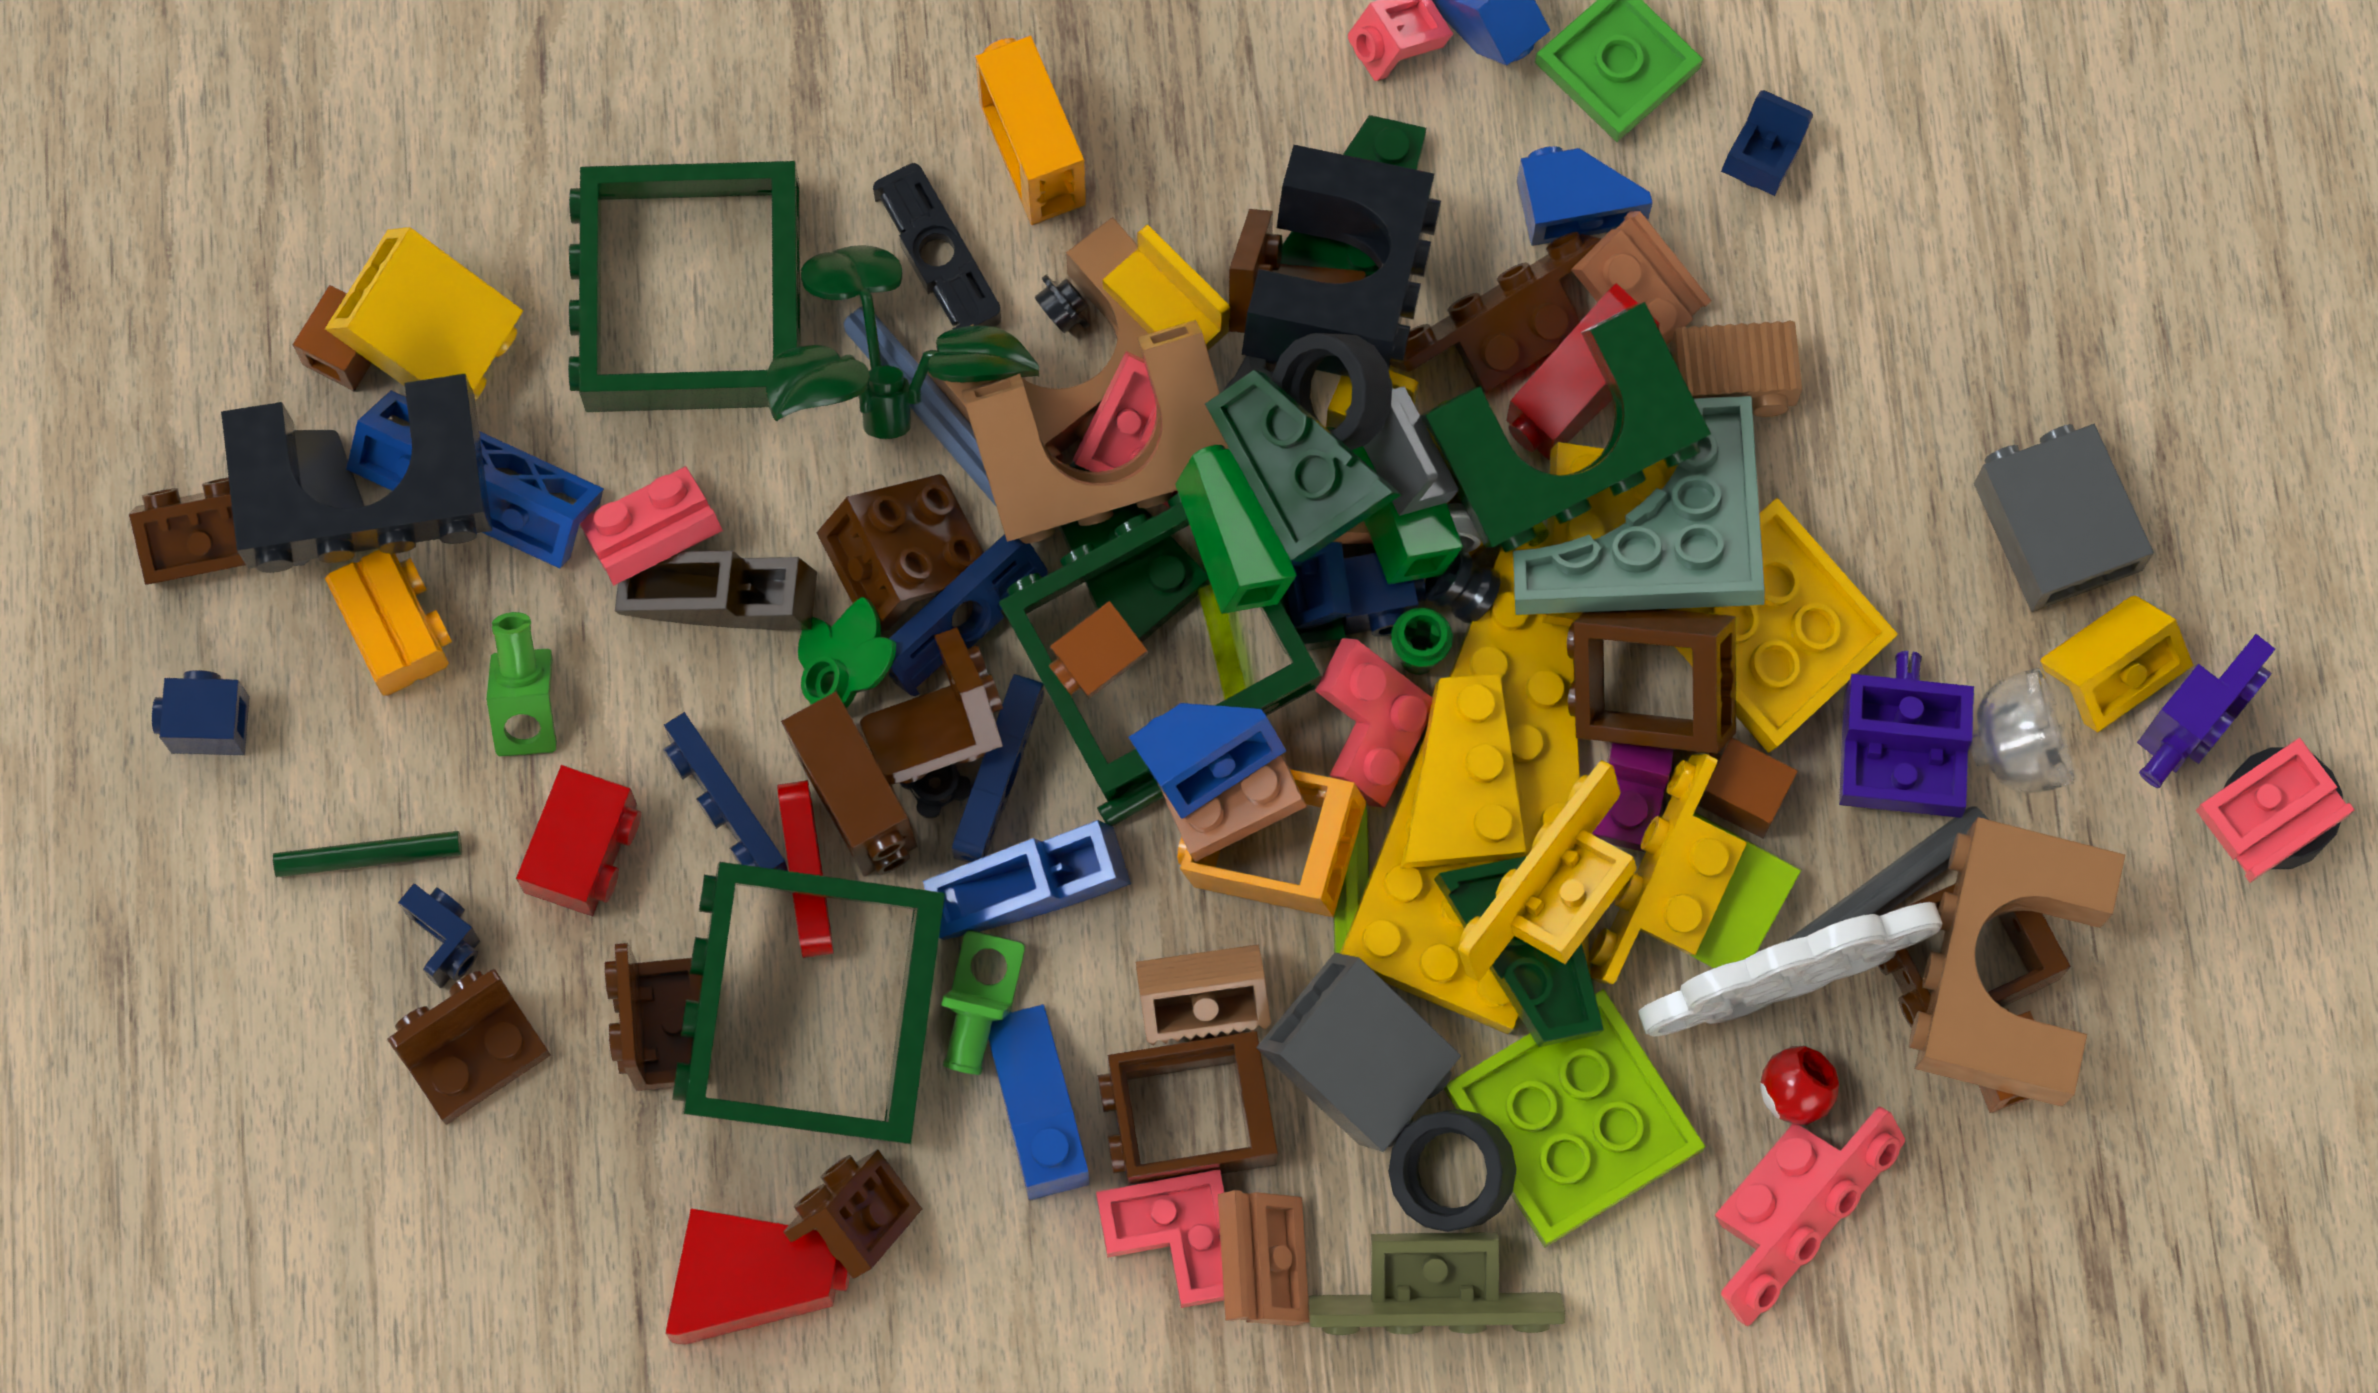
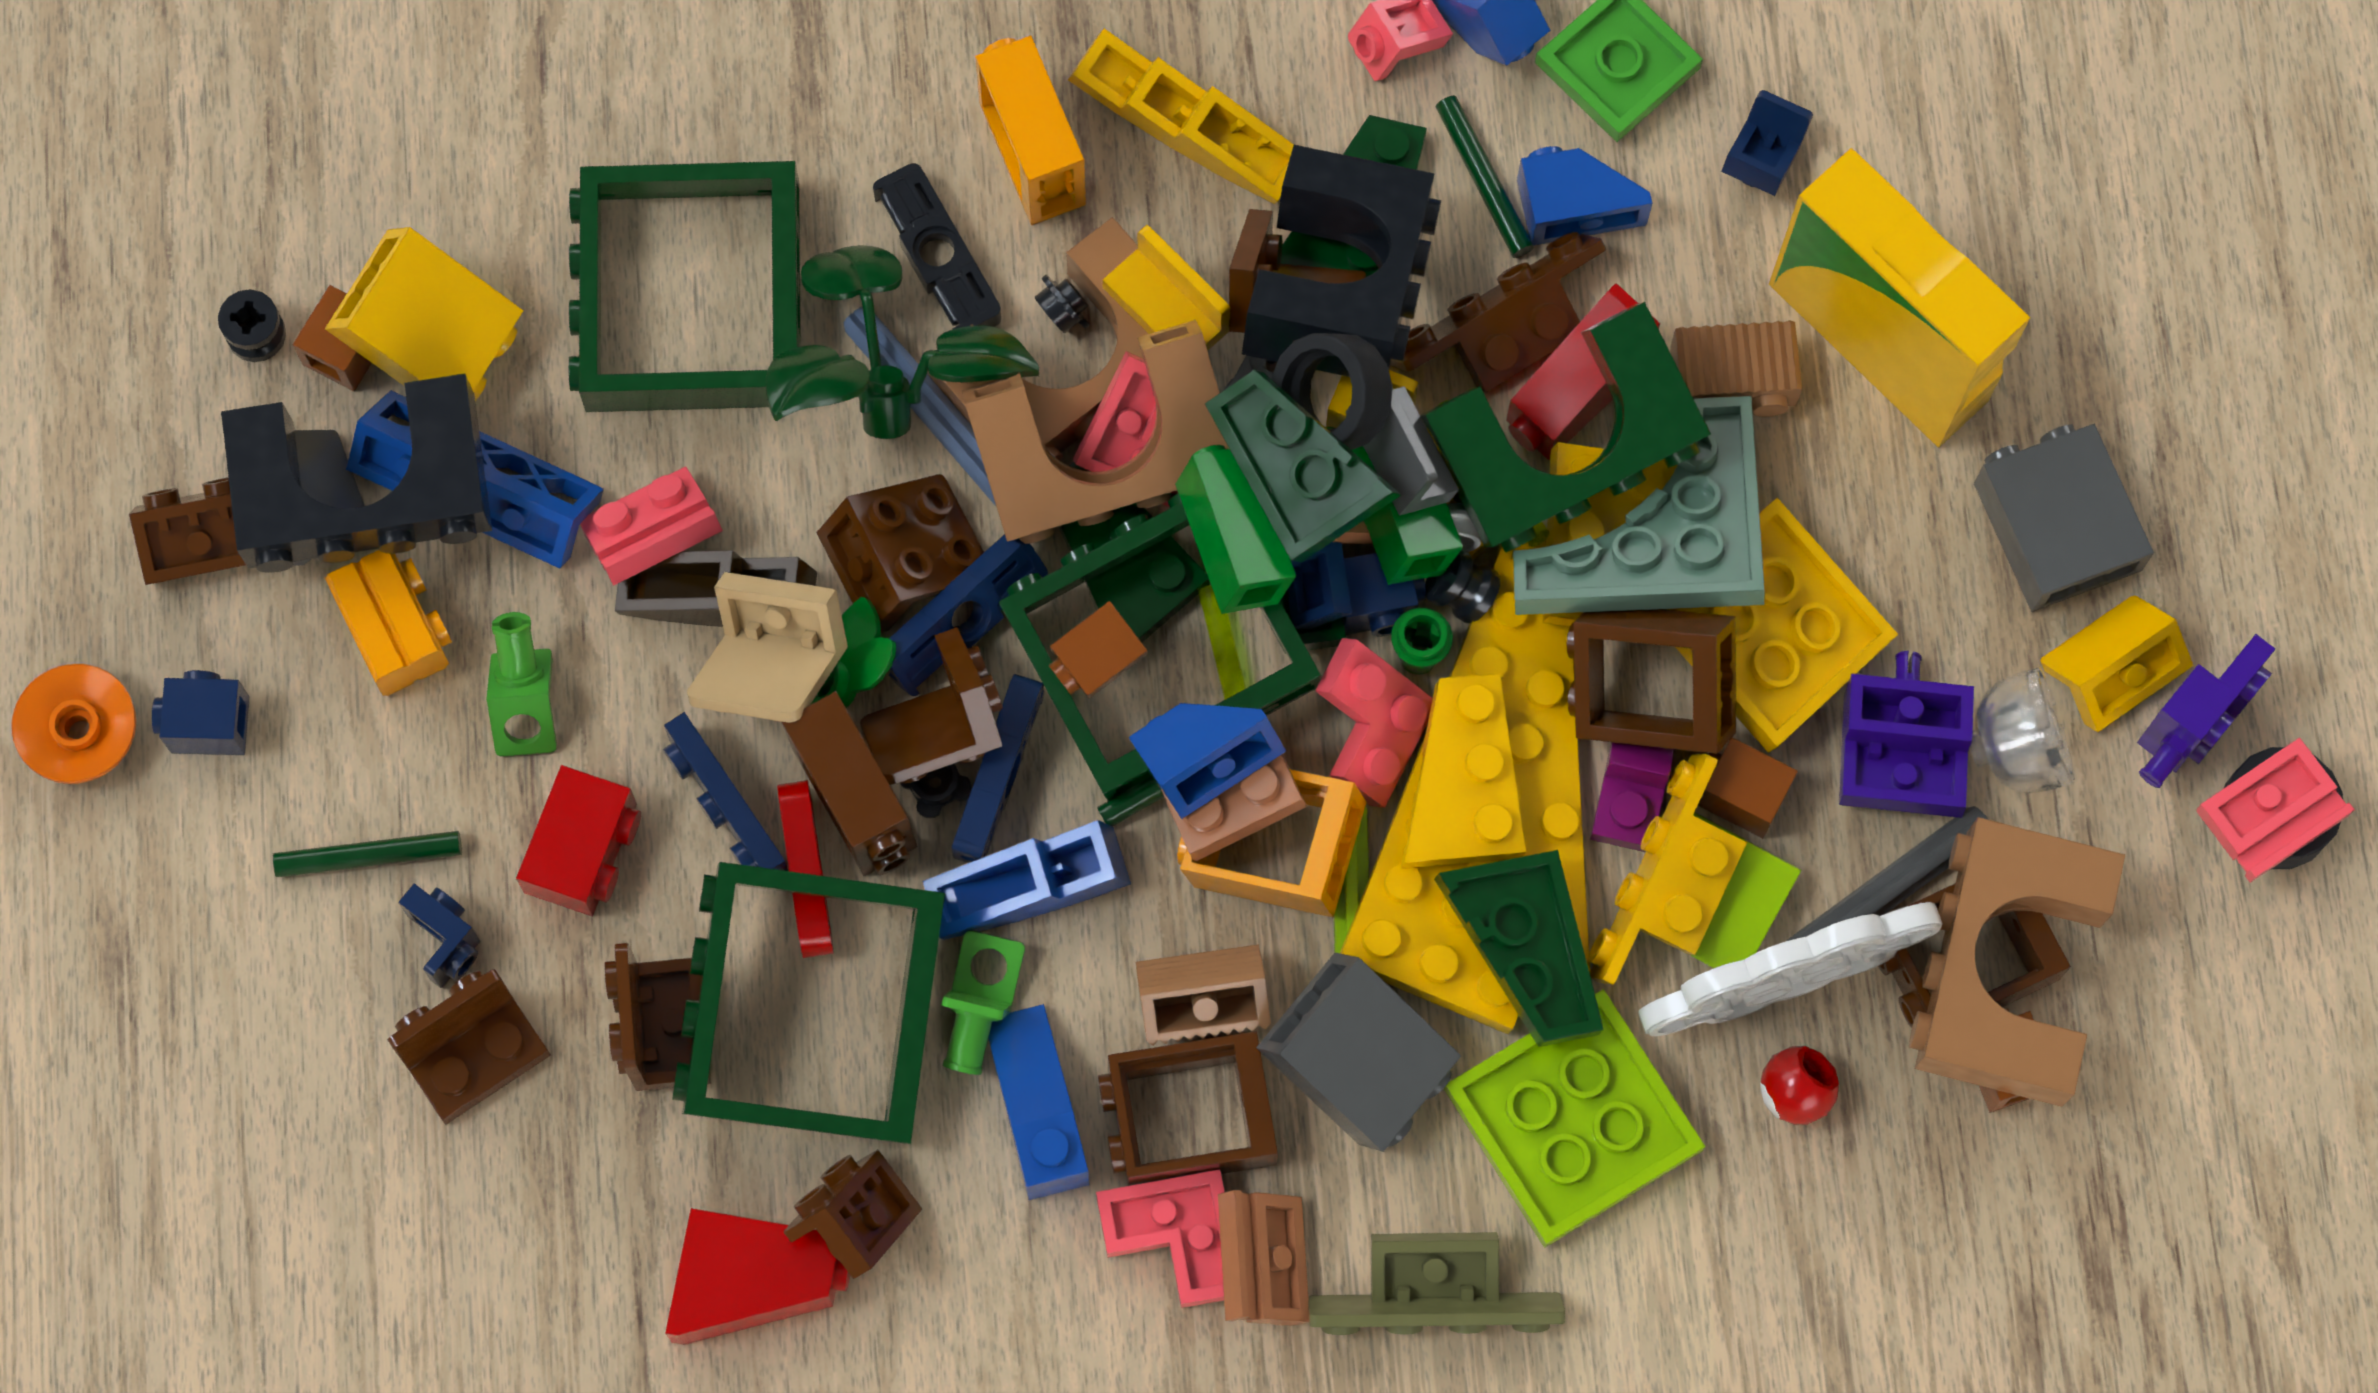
(57, 702): none -> orange dish
(256, 339): none -> black wheel
(774, 648): none -> tan bracket
(1185, 116): none -> yellow slope
(1406, 1178): black tyre -> none
(1484, 176): none -> dark green bar
(1558, 886): yellow bracket -> none
(1646, 270): nougat plate -> none
(1796, 1202): coral bracket -> none
(1896, 297): none -> yellow tile

